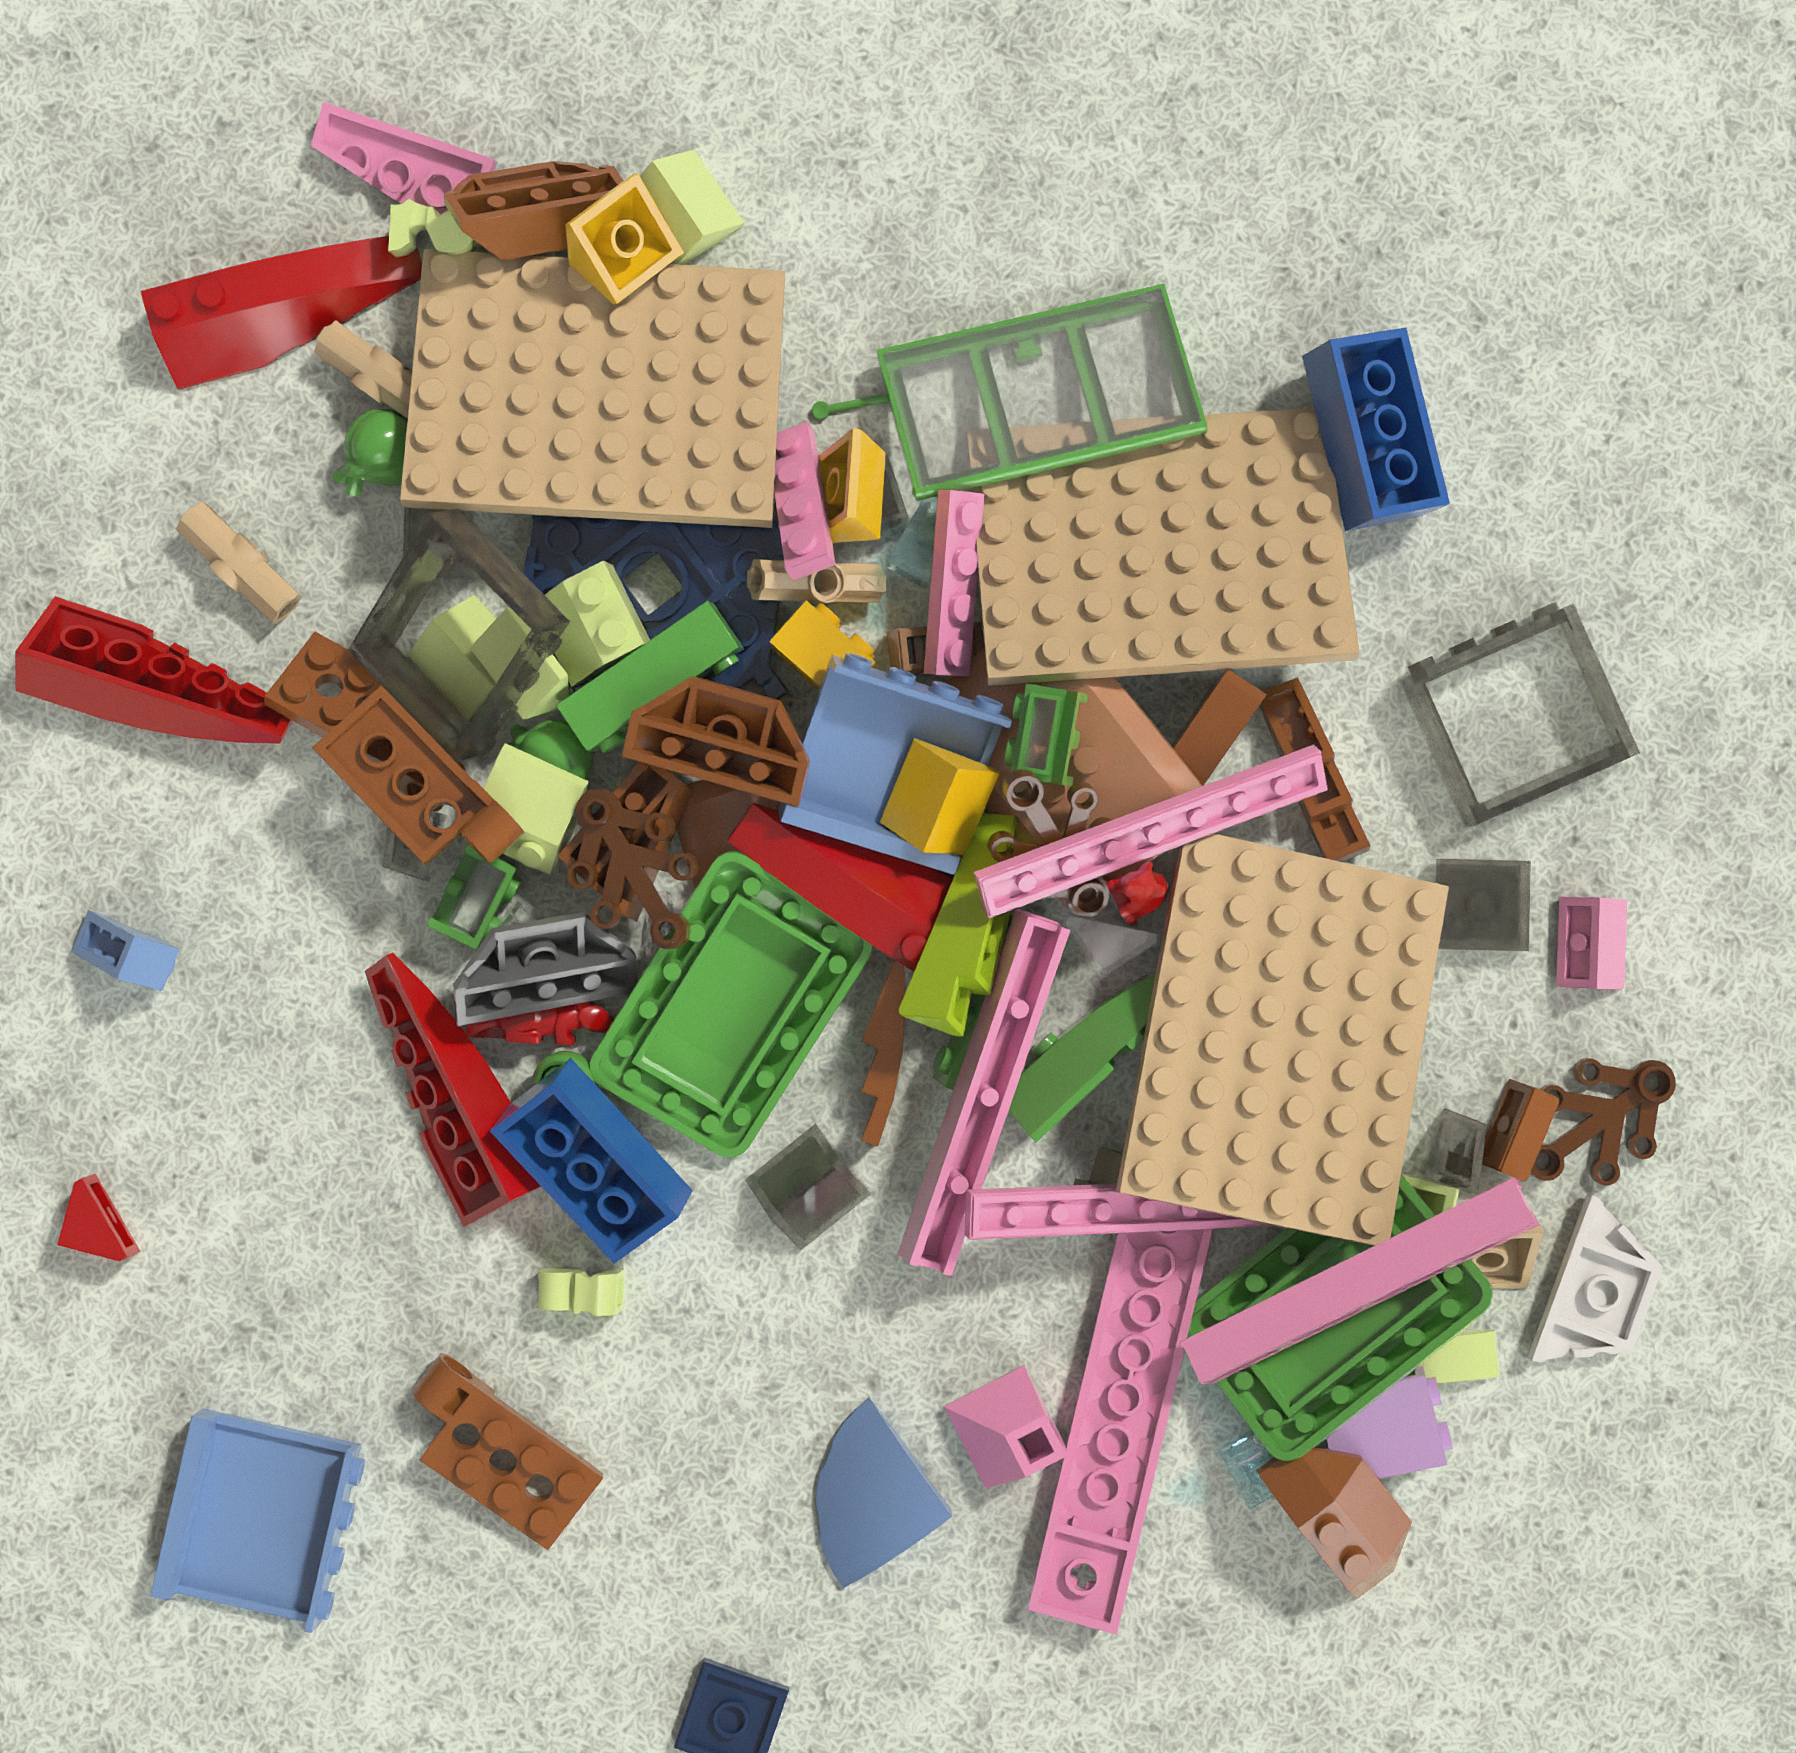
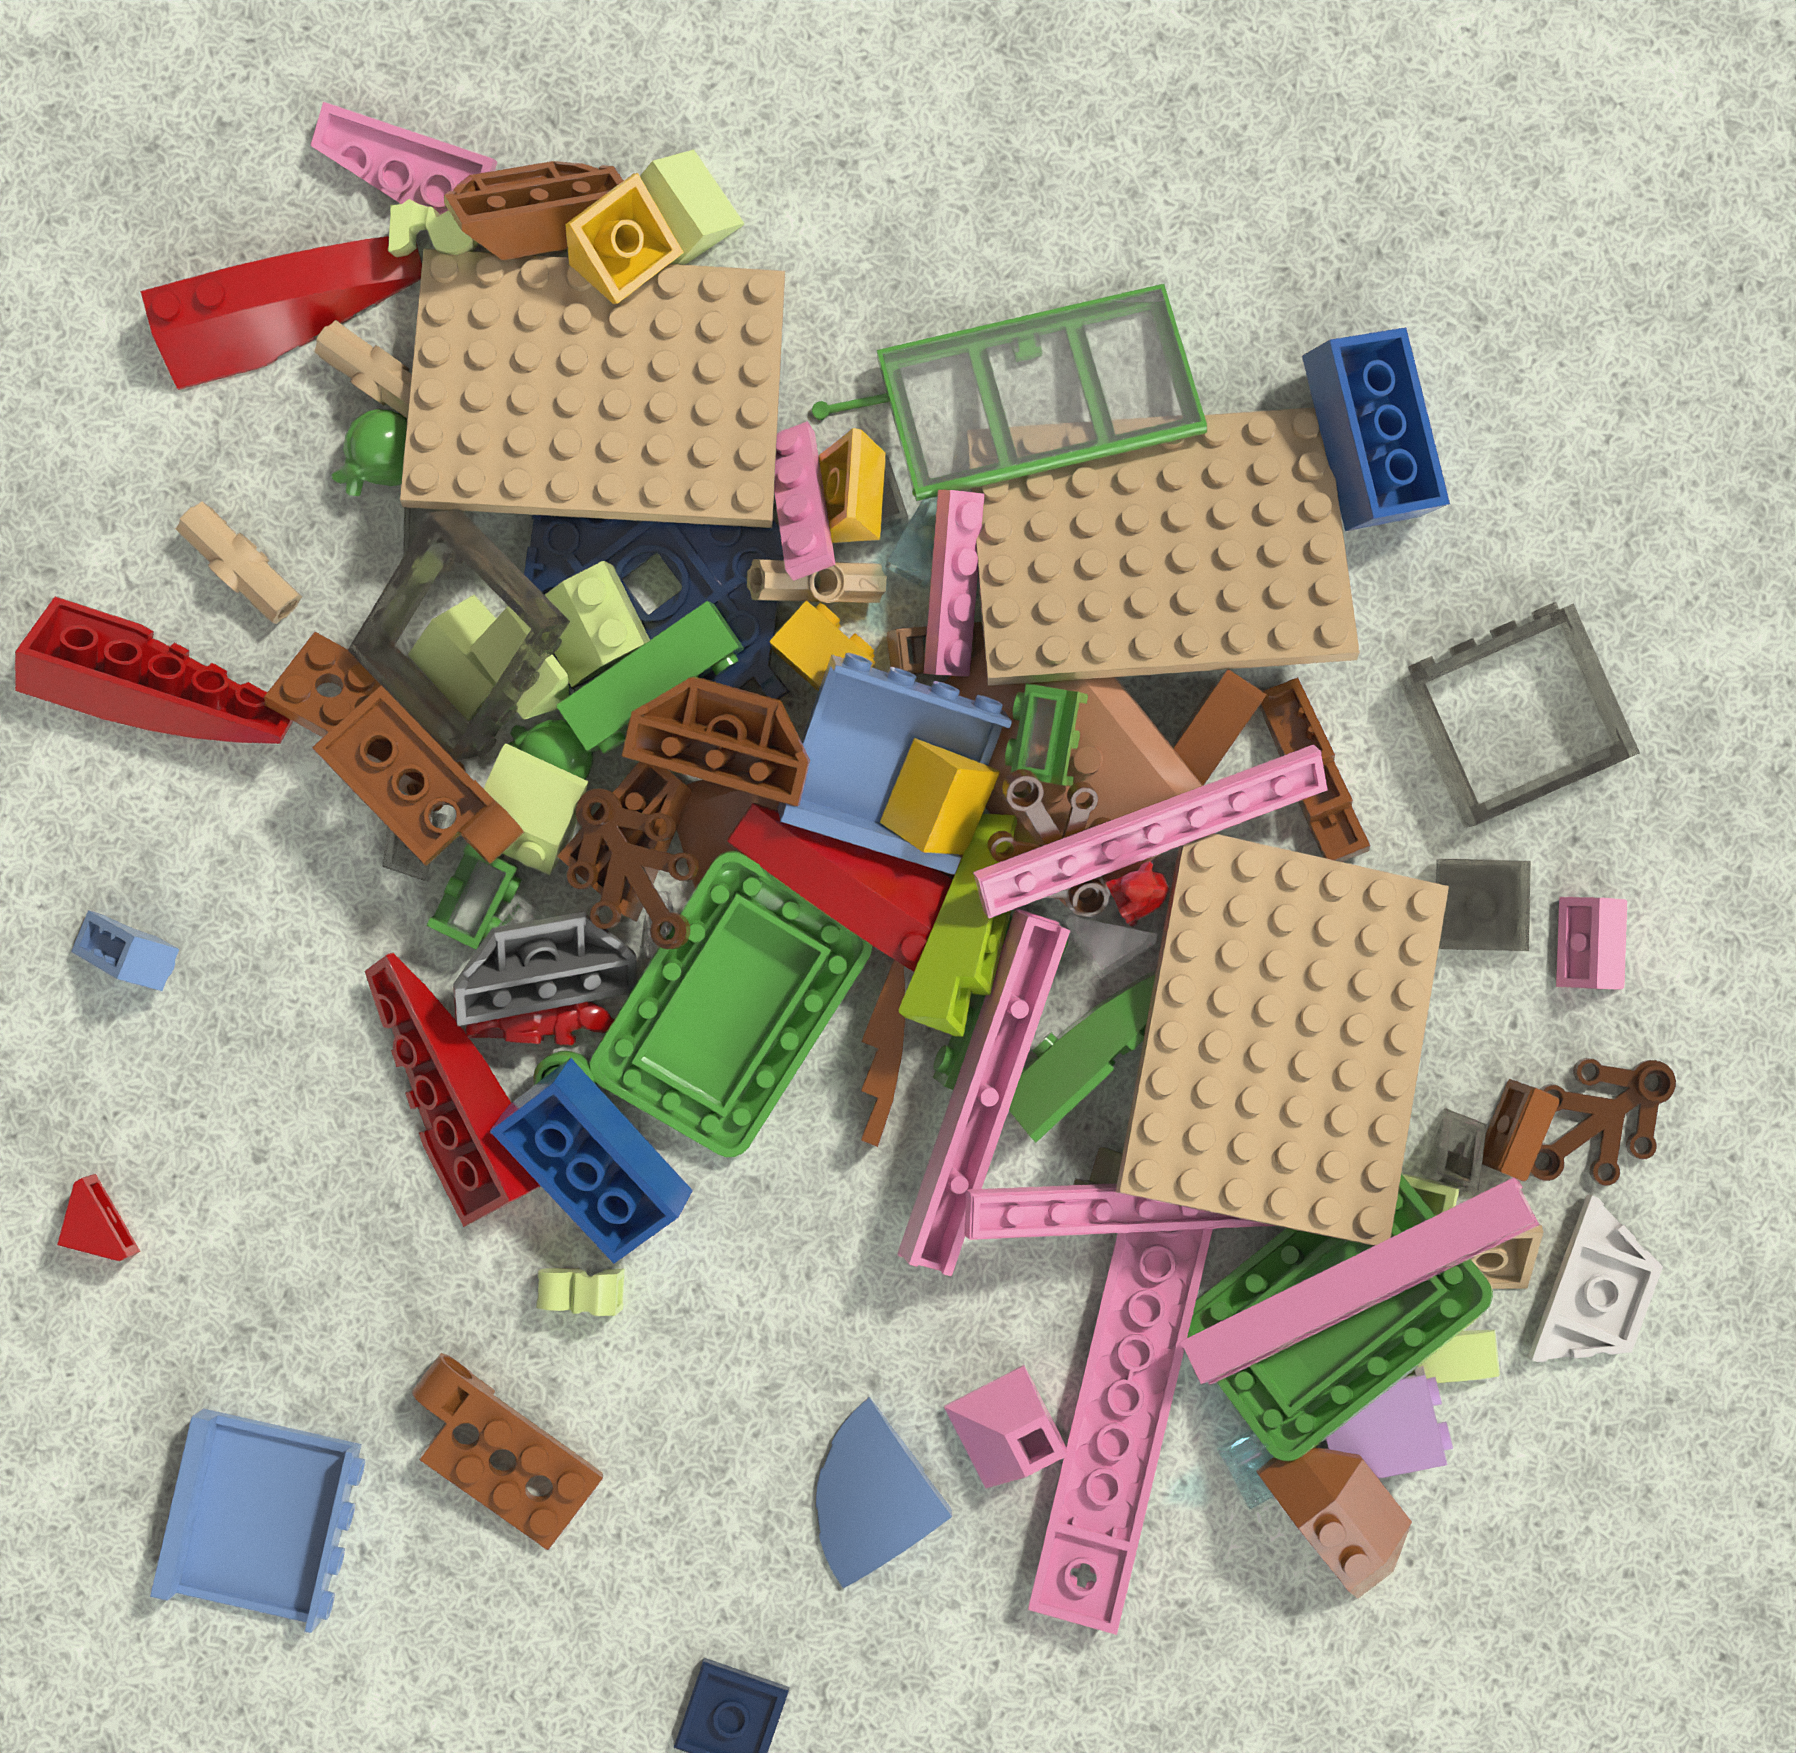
(807, 1187): clear smoke slope -> none

